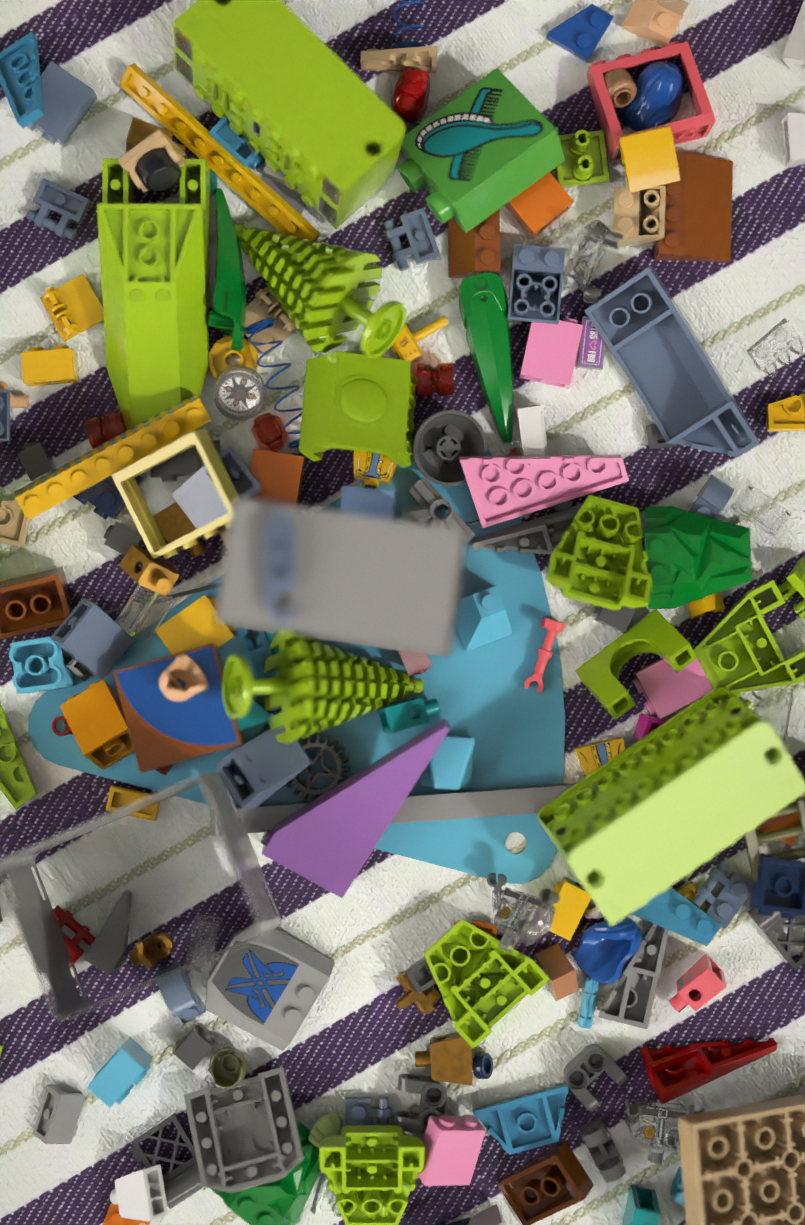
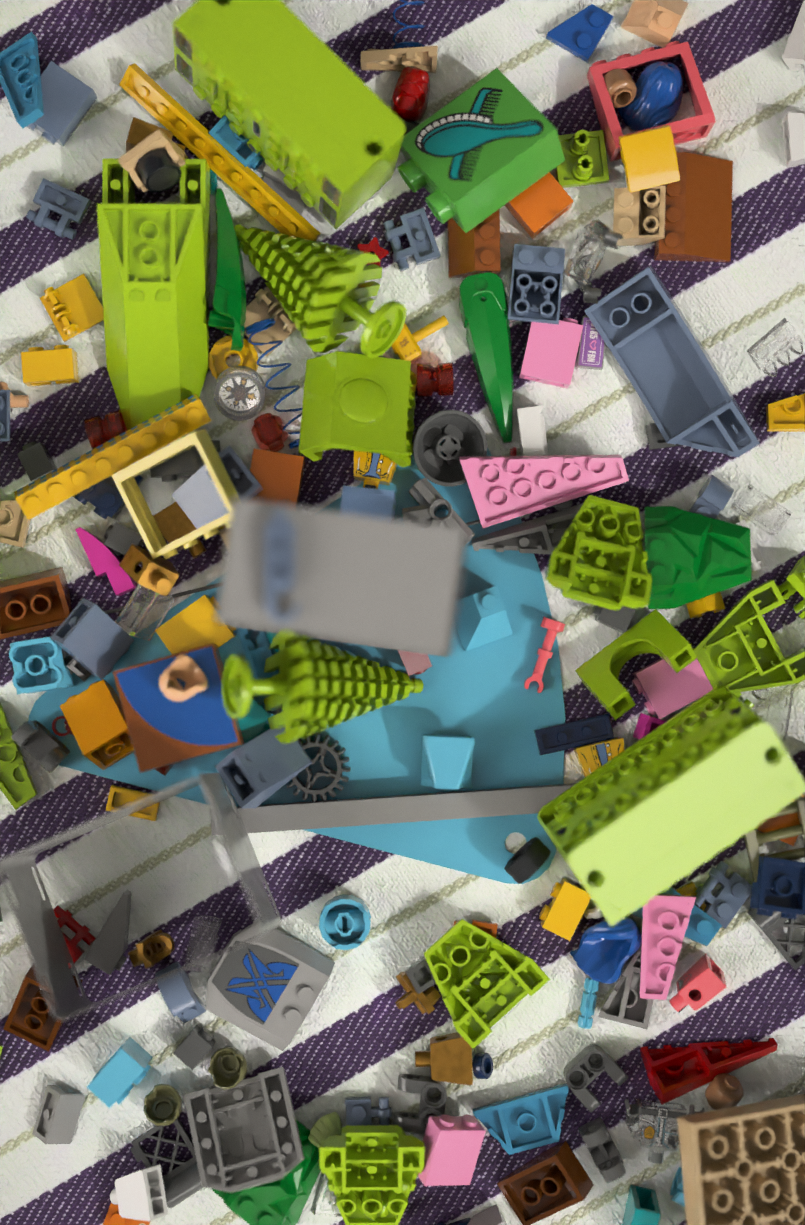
(31, 1014): none -> reddish brown slope
(41, 744): none -> dark grey piece
(105, 562): none -> dark pink slope
(162, 1105): none -> olive hair
(341, 828): medium lavender slope -> none
(345, 922): none -> medium azure brick
(374, 247): none -> red plate
(398, 718): teal torso -> none
(519, 914): torso -> none
(527, 860): none -> black tyre
(559, 970): nougat slope -> none
(574, 734): none -> dark blue tile
(663, 932): none -> bright pink wing
(724, 1091): none -> medium nougat head

